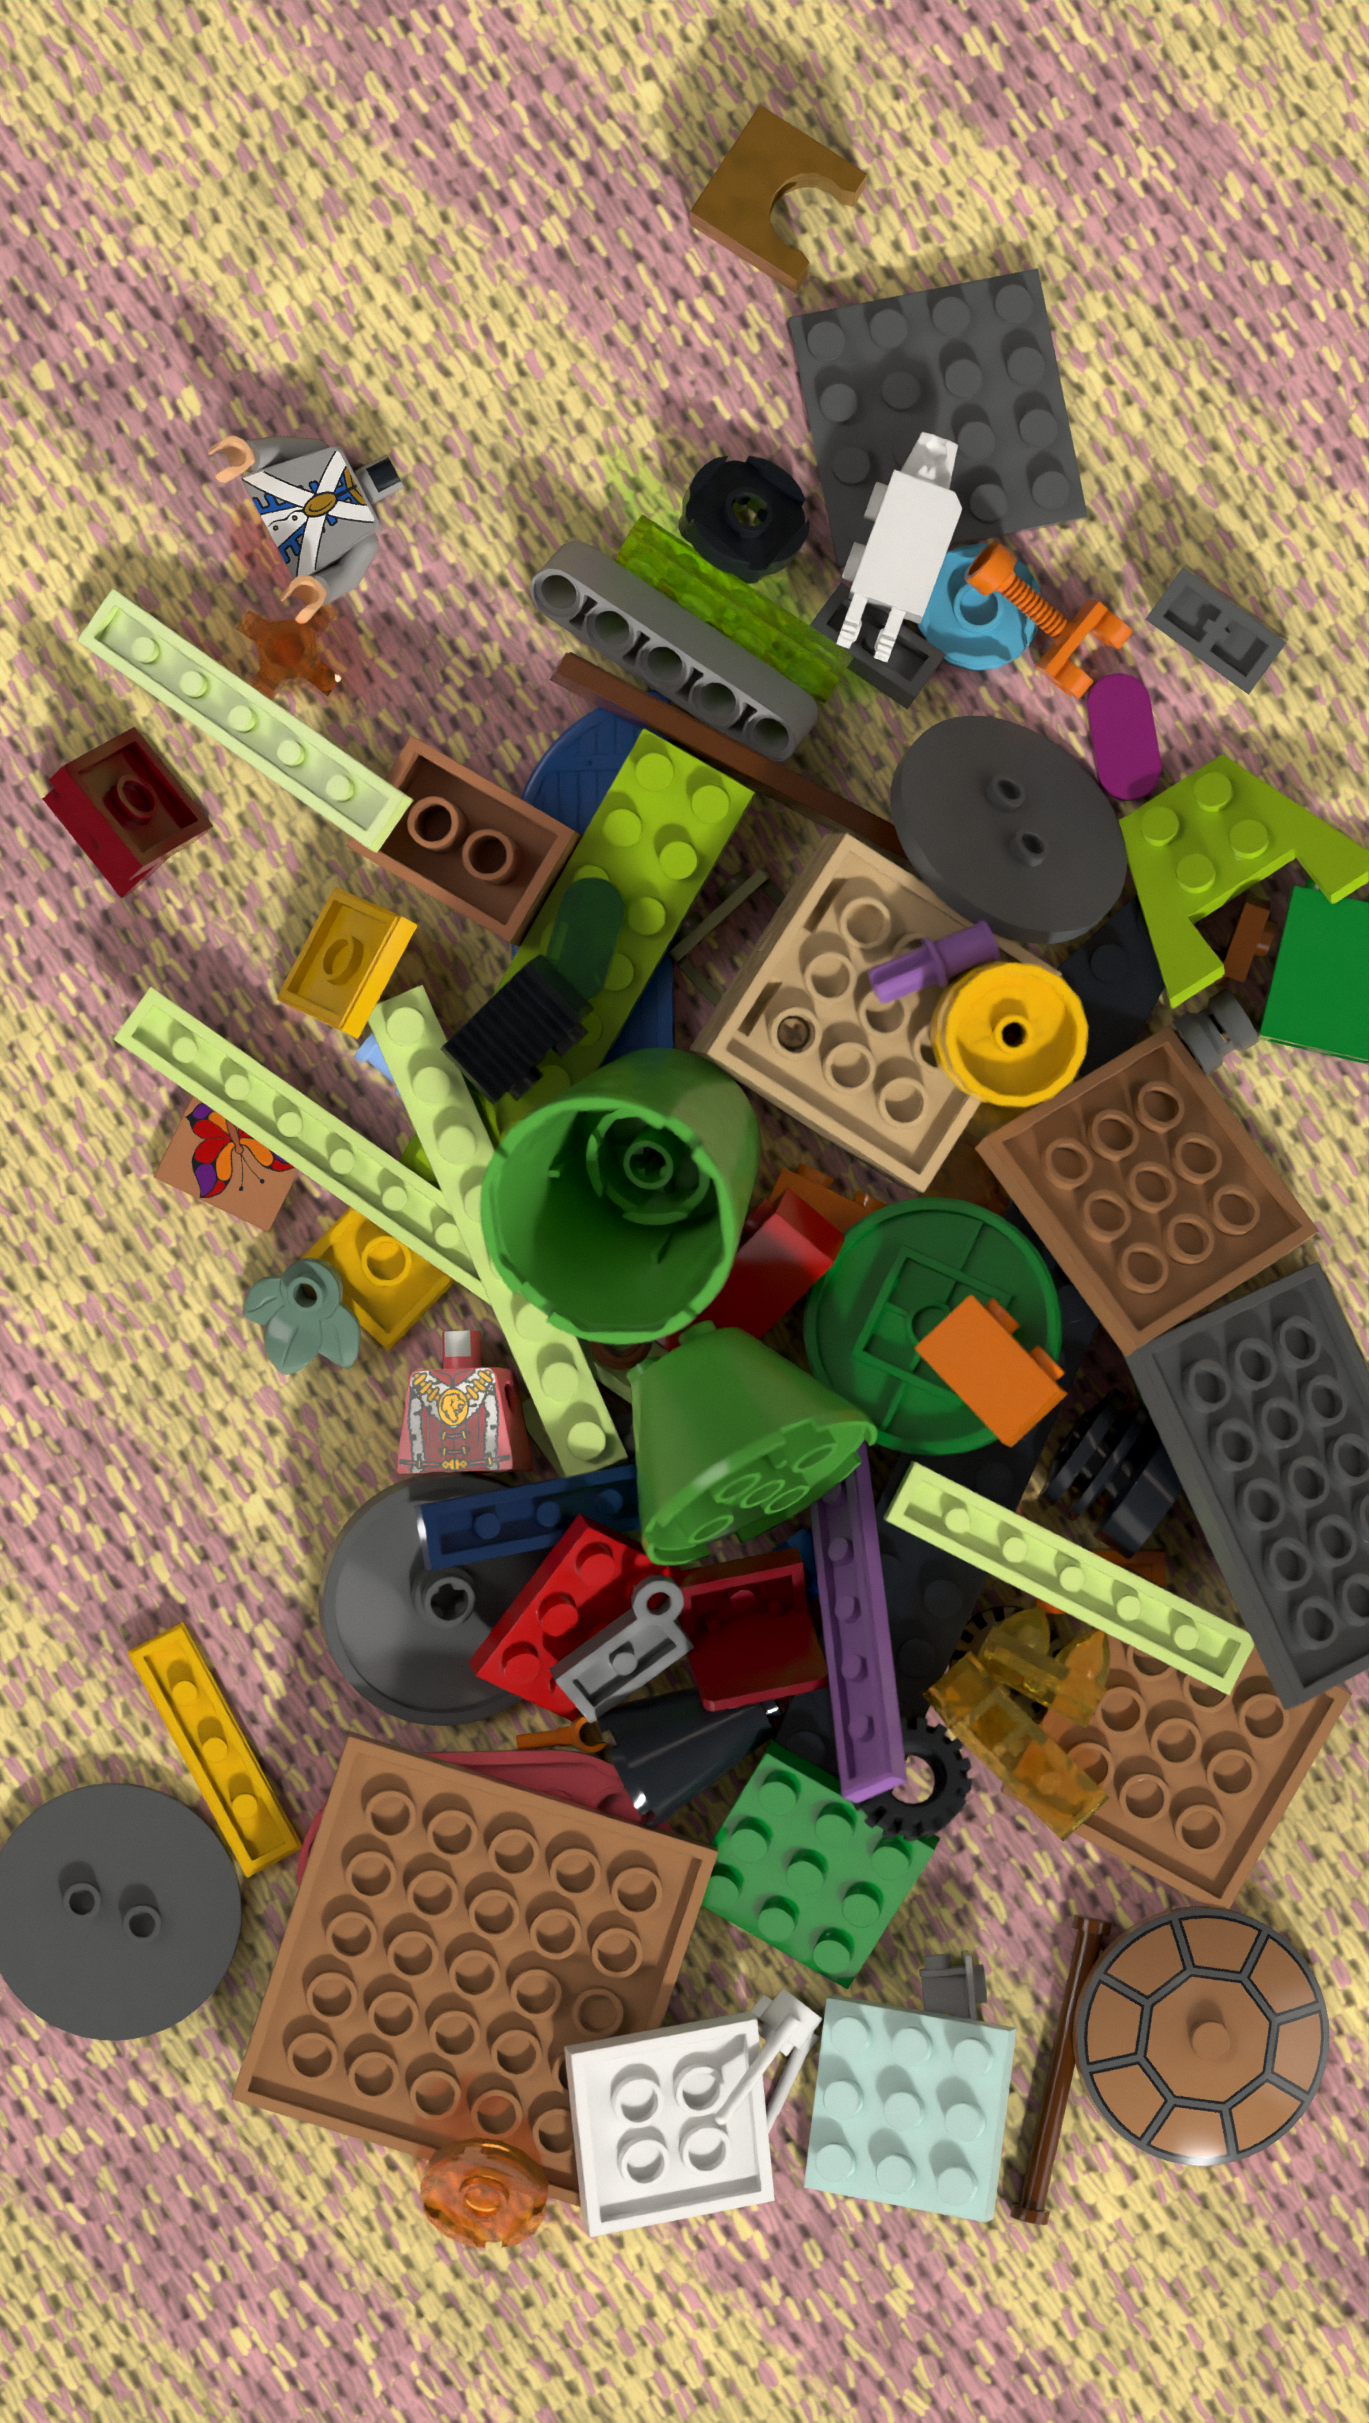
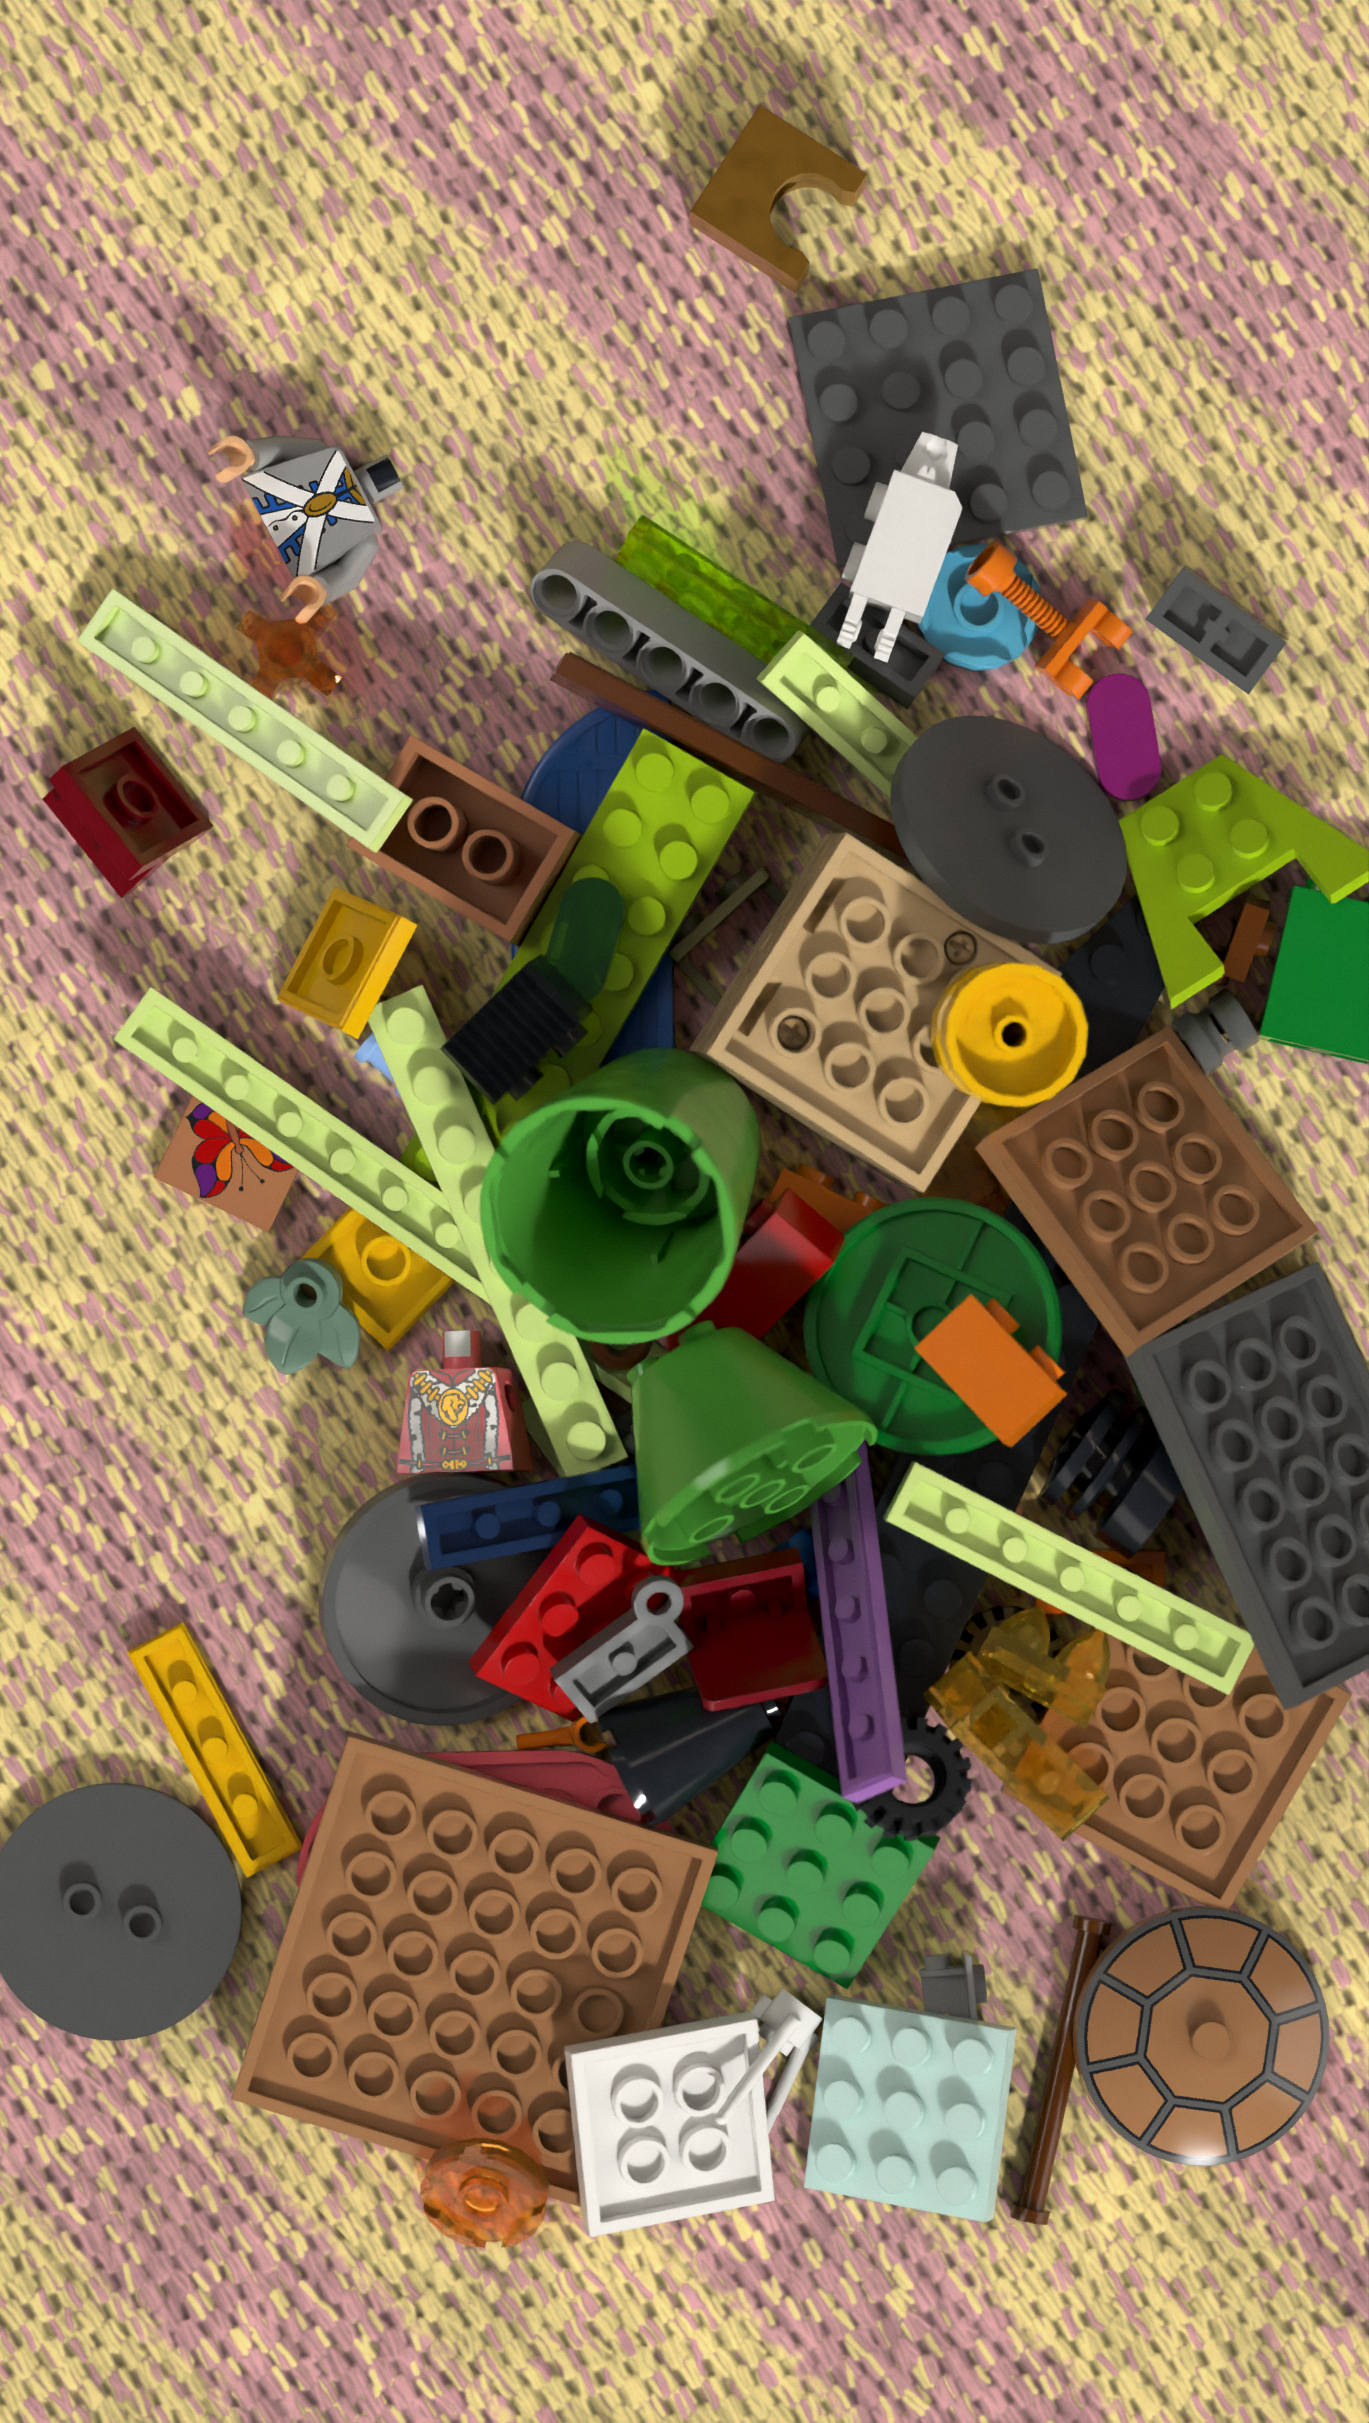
(727, 542): black plate -> none
(838, 709): none -> yellowish green plate
(933, 962): medium lavender axle -> none

